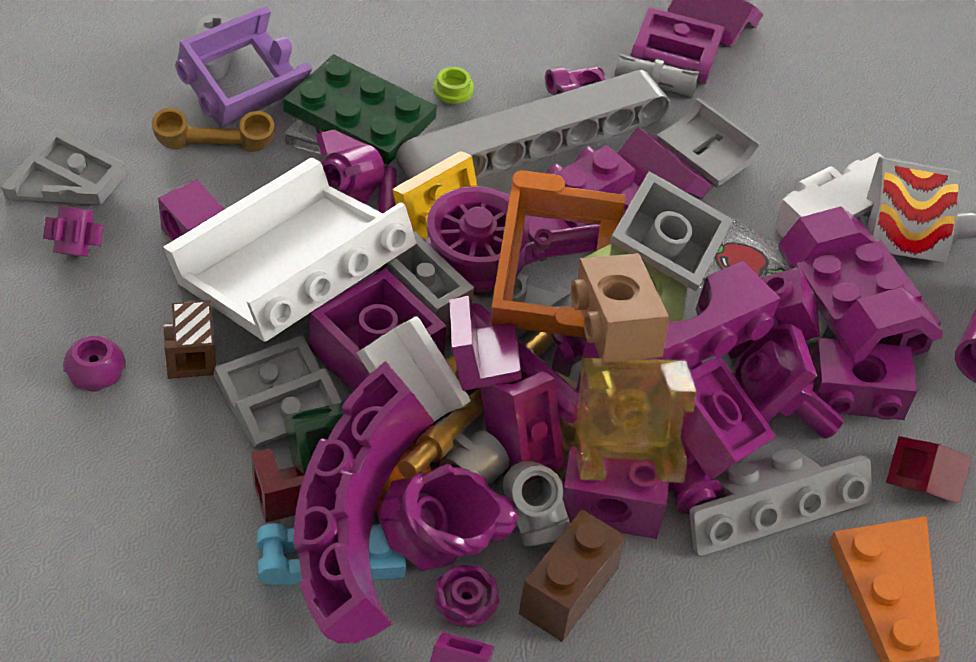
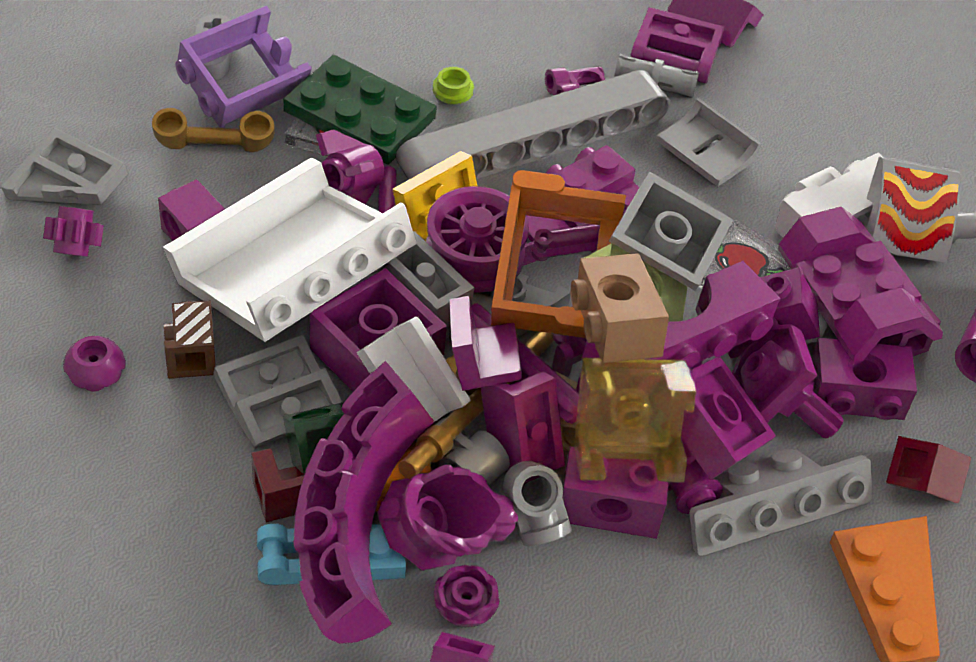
(571, 575): reddish brown brick -> none
(649, 154): magenta panel -> none

